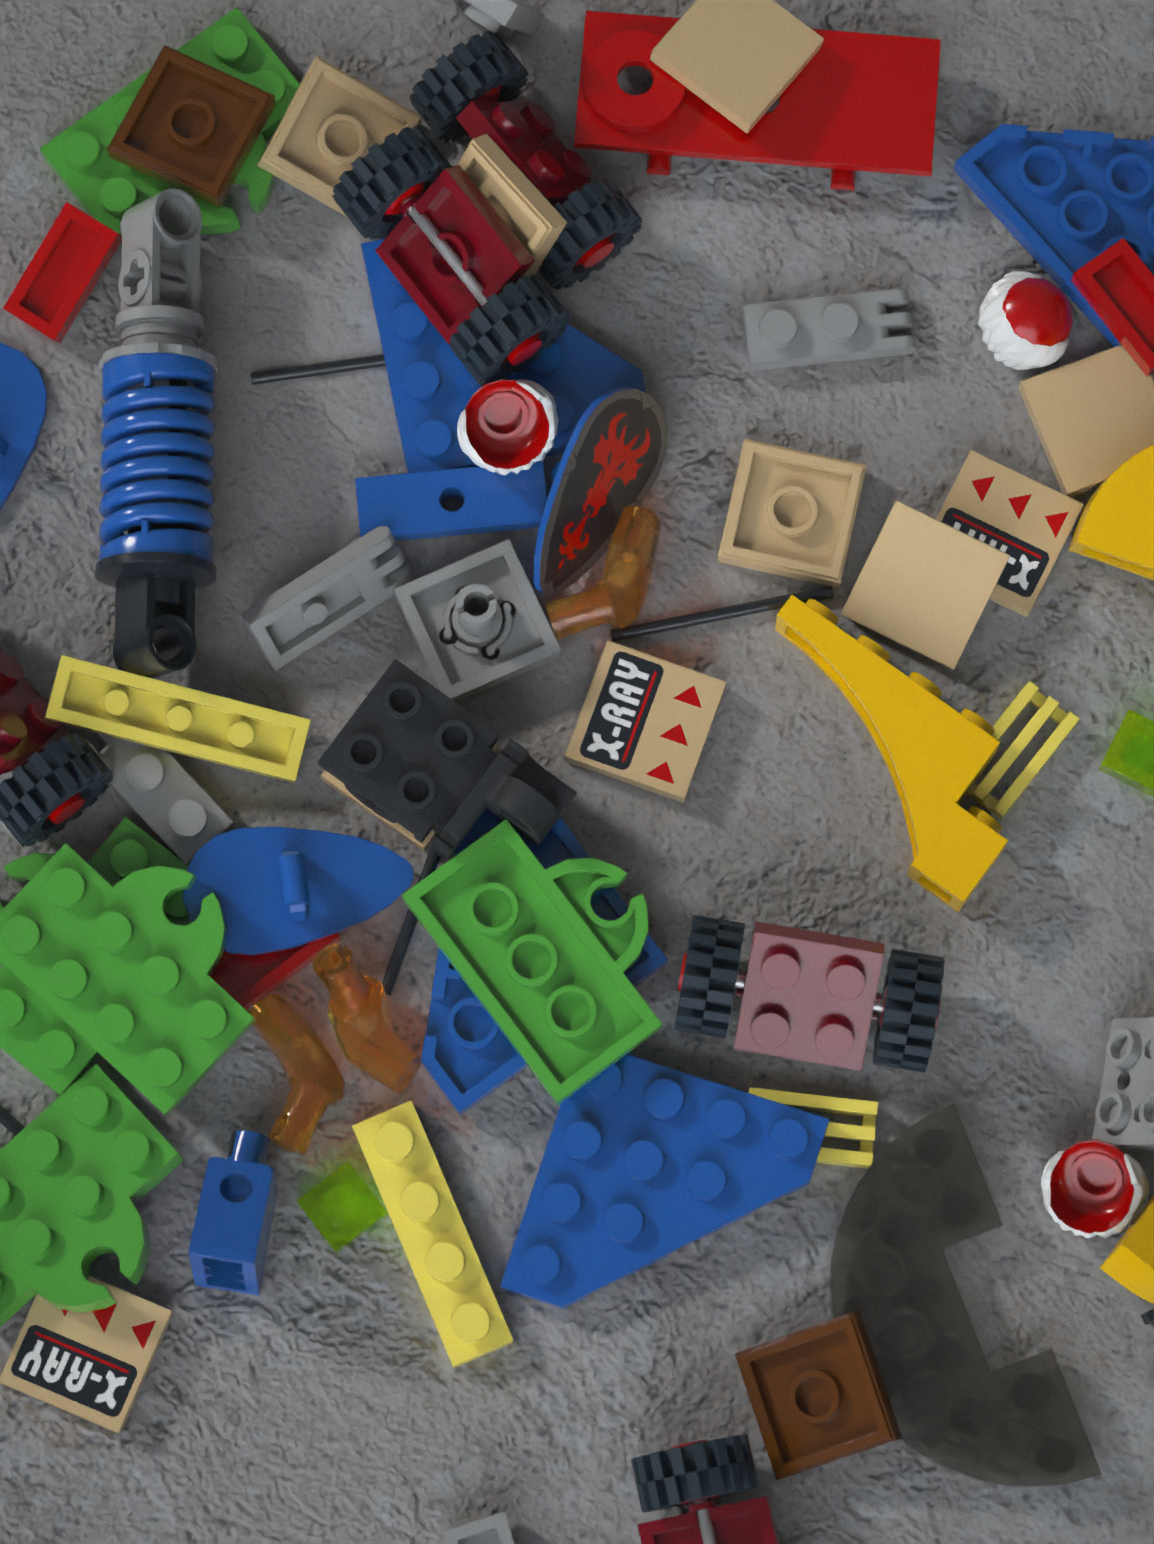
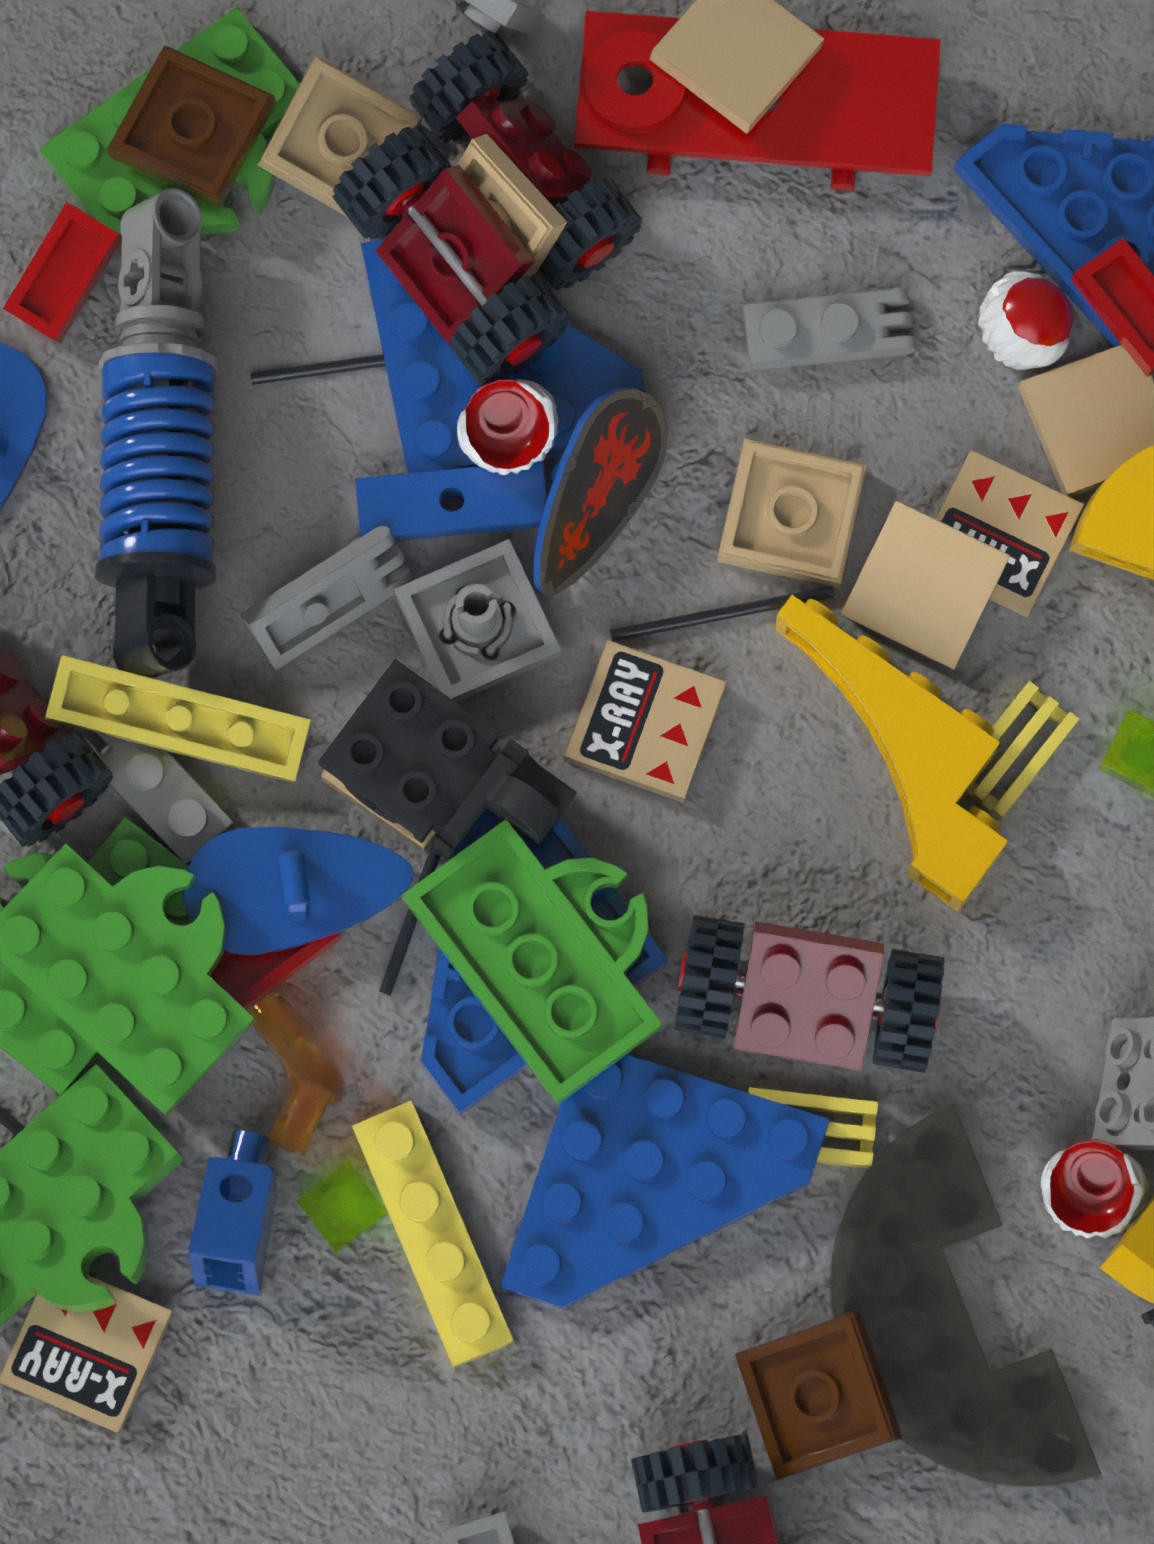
(364, 1020): clear orange arm -> none
(624, 580): clear orange arm -> none

